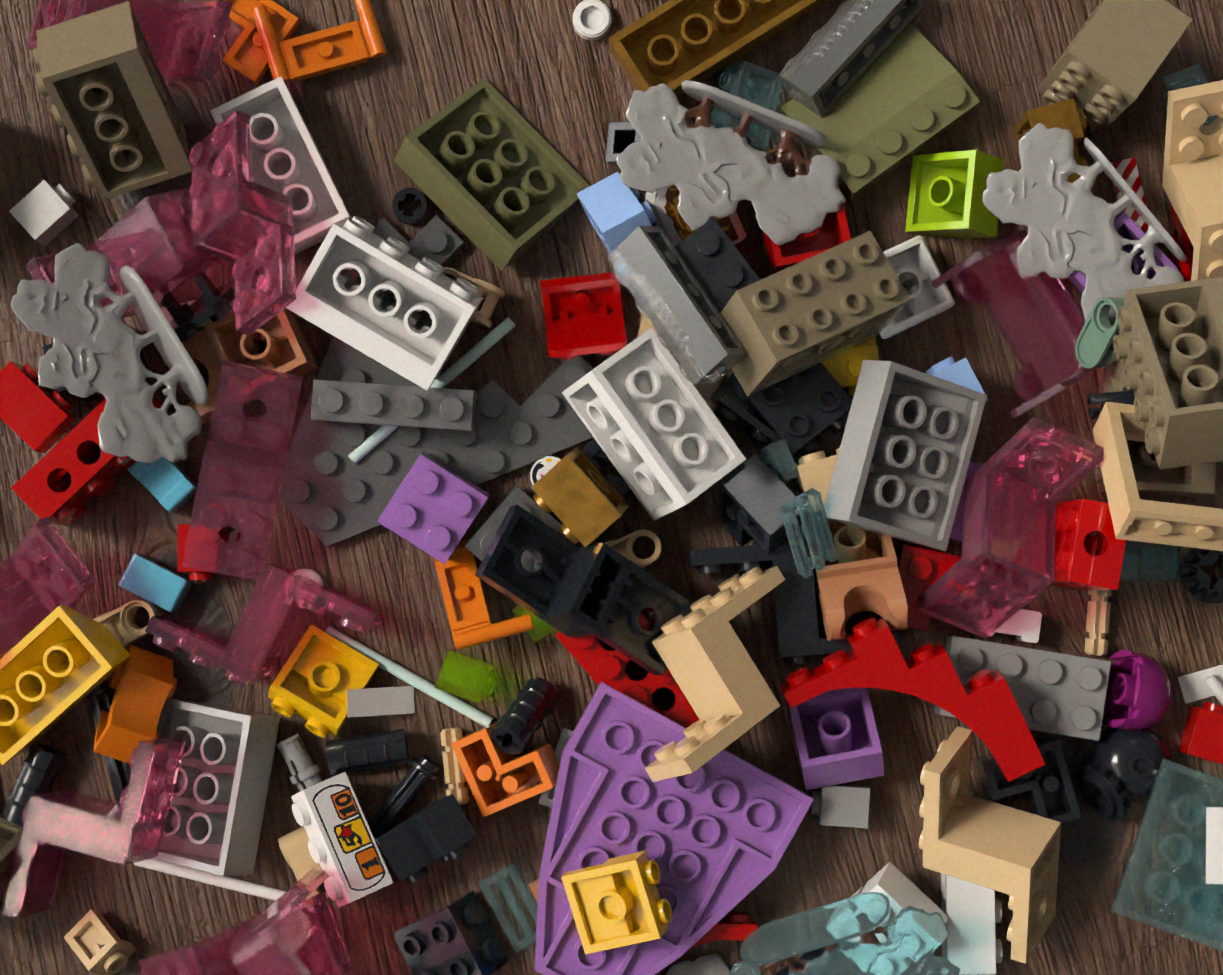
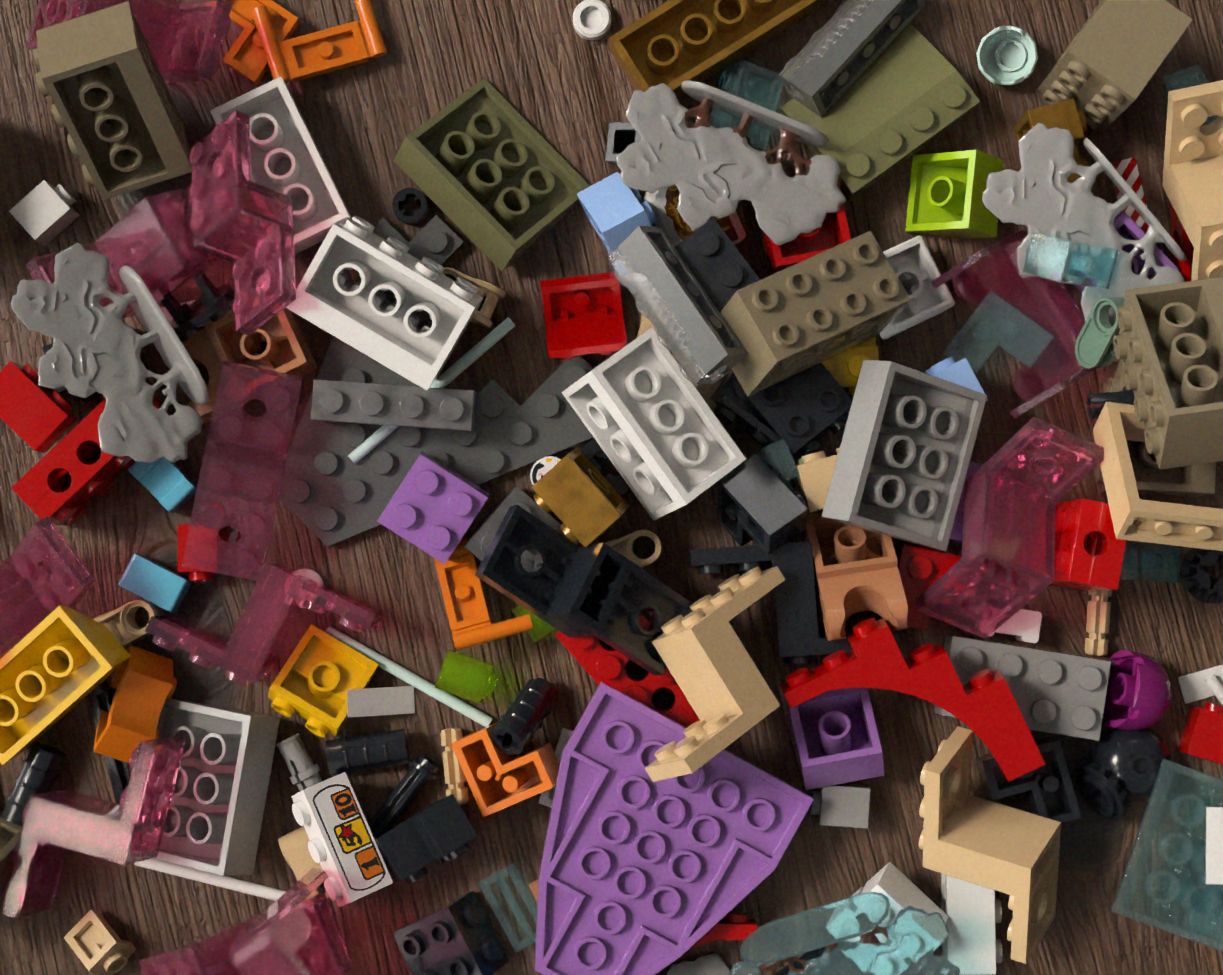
(617, 902): yellow plate -> none
(814, 529): clear light blue tile -> none
(995, 326): none -> clear light blue tile
(1007, 55): none -> light aqua hair
(1070, 261): none -> clear light blue slope

